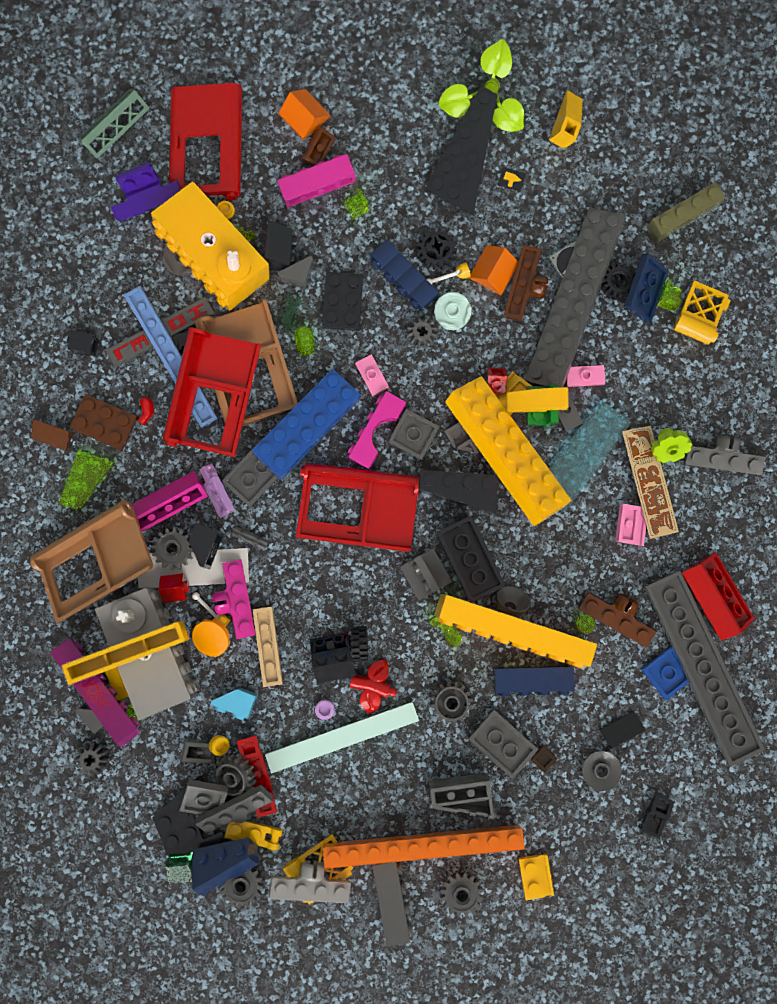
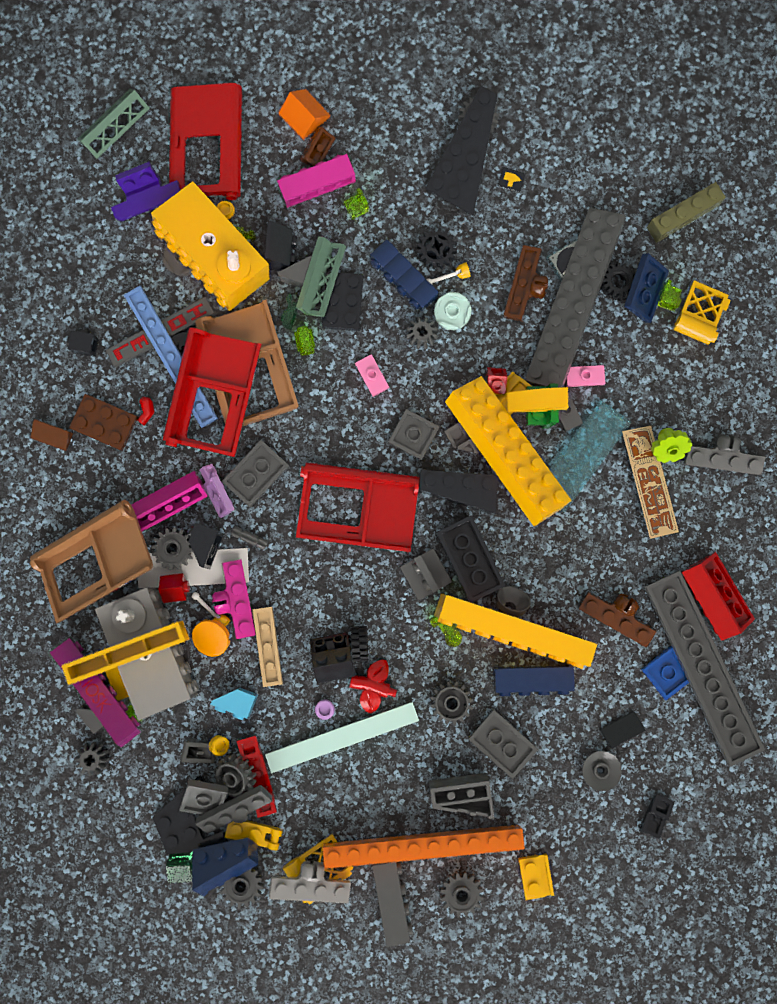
(83, 478): clear neon green wing -> none
(306, 424): blue brick -> none
(316, 277): none -> sand green fence
(388, 410): dark pink arch -> none
(494, 61): lime plant -> none
(494, 268): orange slope -> none
(544, 758): dark brown tile -> none
(568, 121): yellow slope -> none
(585, 623): clear neon green tile -> none
(631, 525): bright pink plate -> none

